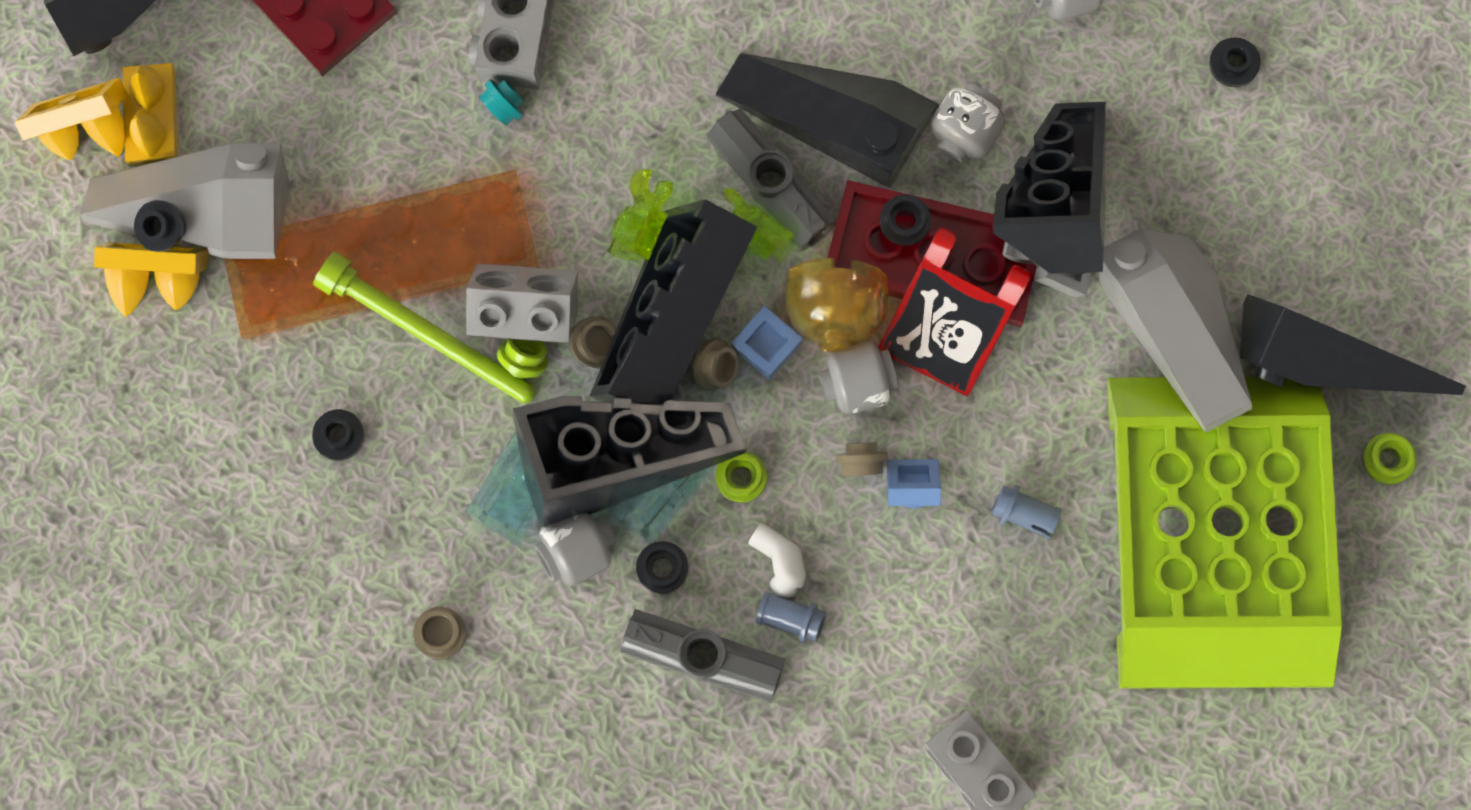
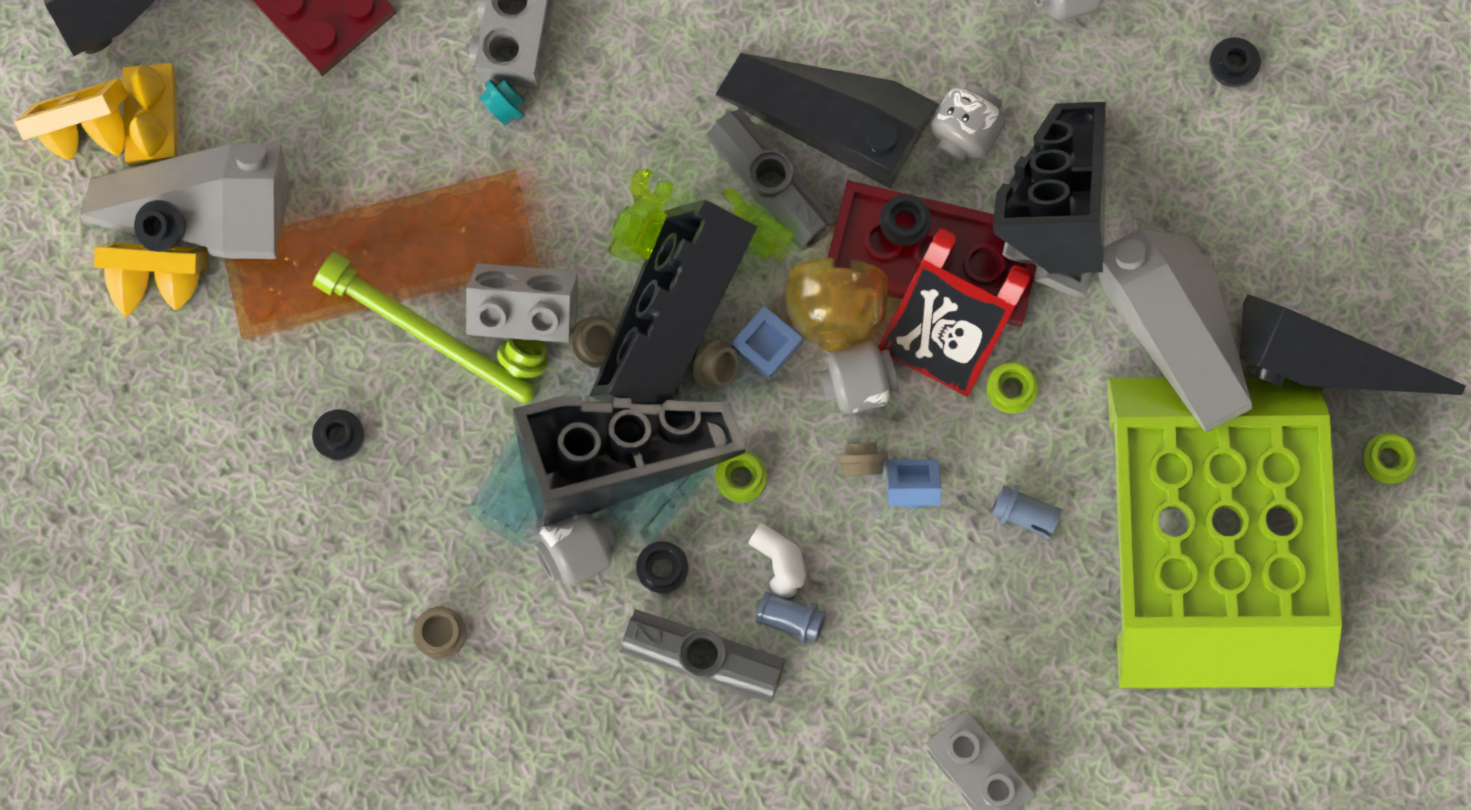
(1016, 372): none -> lime plate

